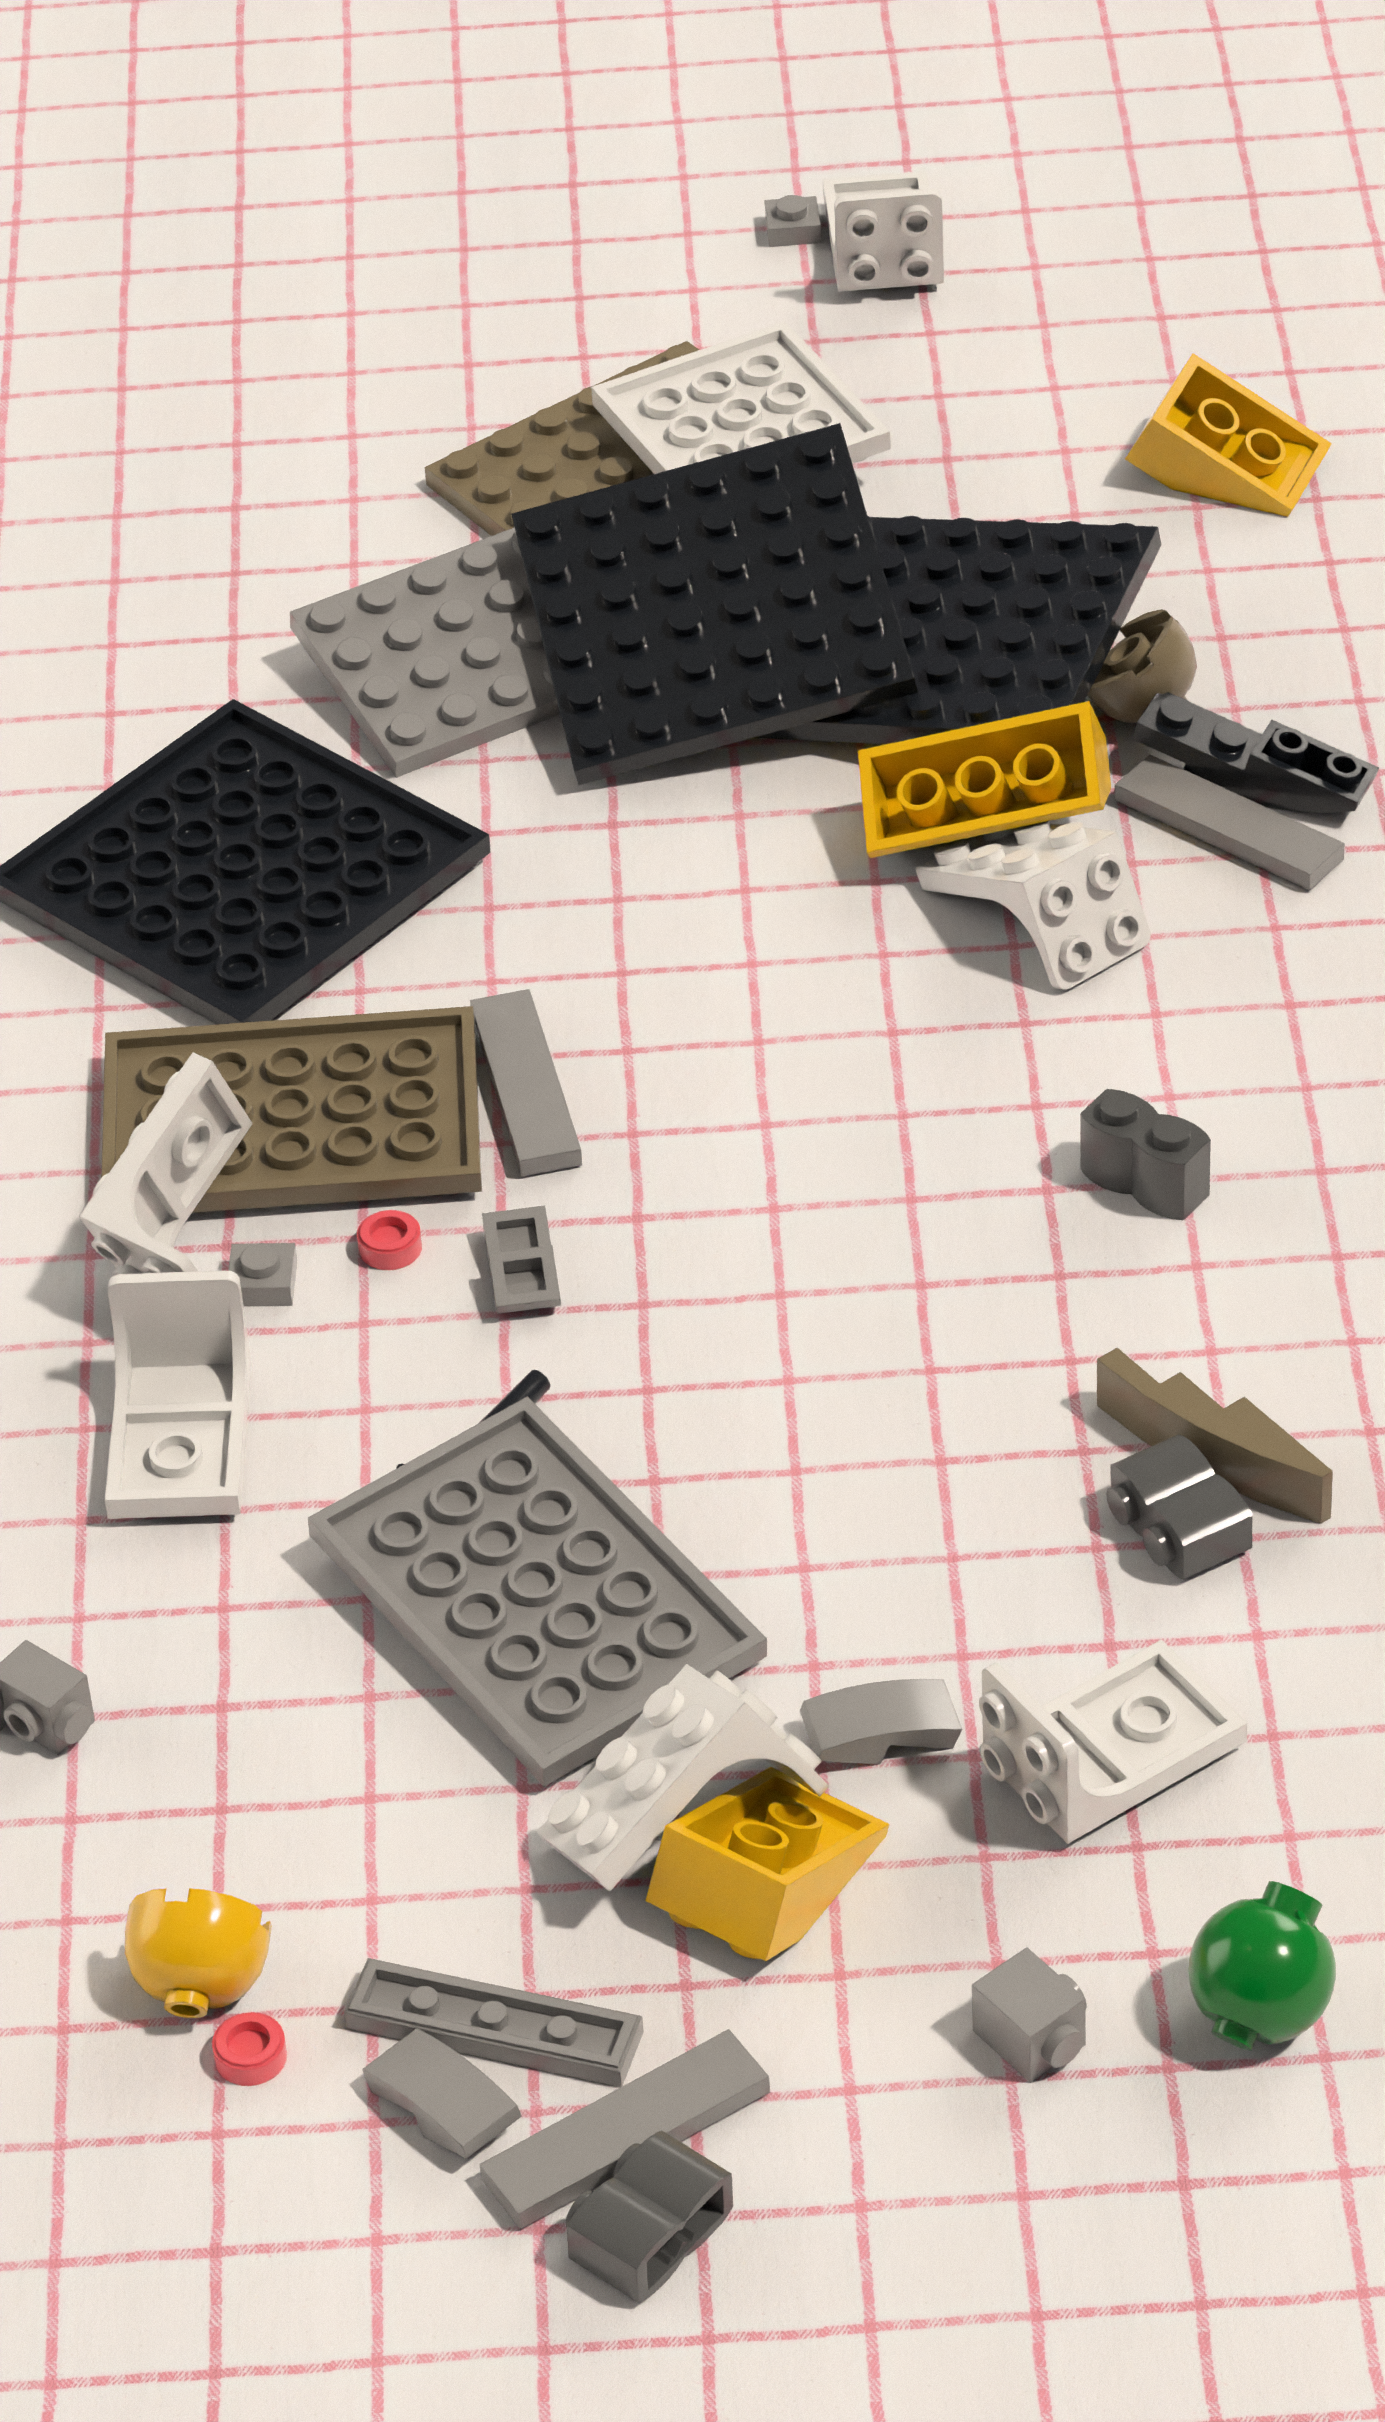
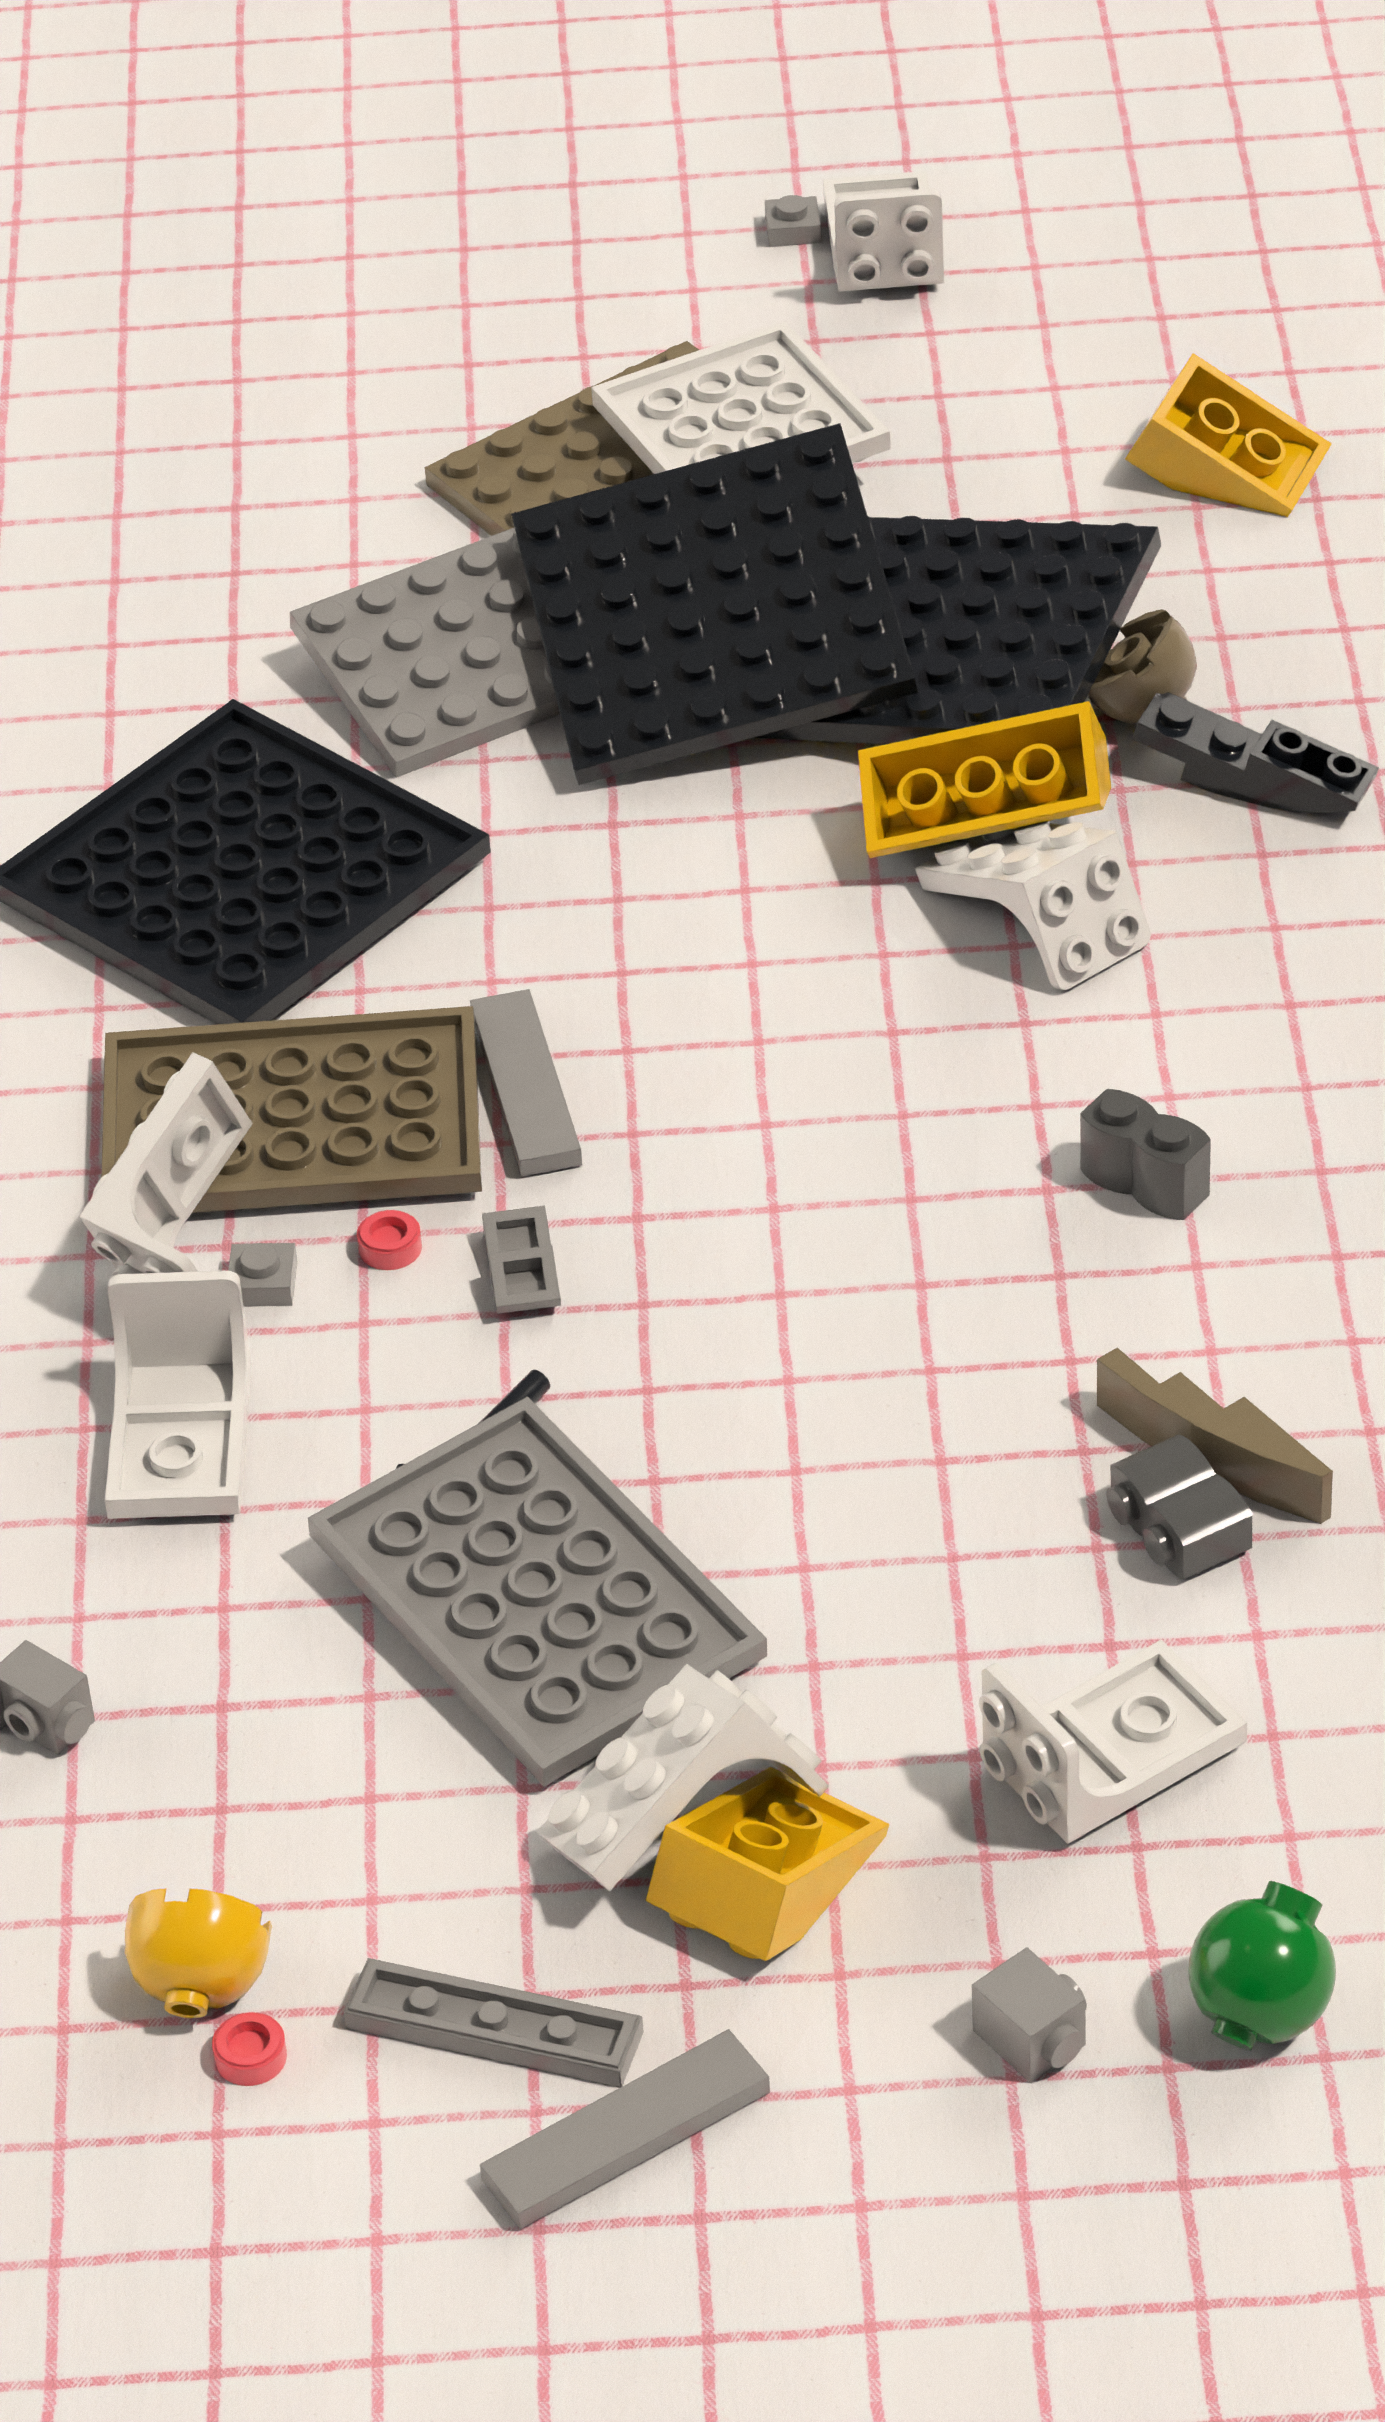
(444, 2091): light grey slope -> none
(648, 2215): dark grey brick -> none
(867, 1718): light grey slope -> none
(1229, 822): light grey tile -> none

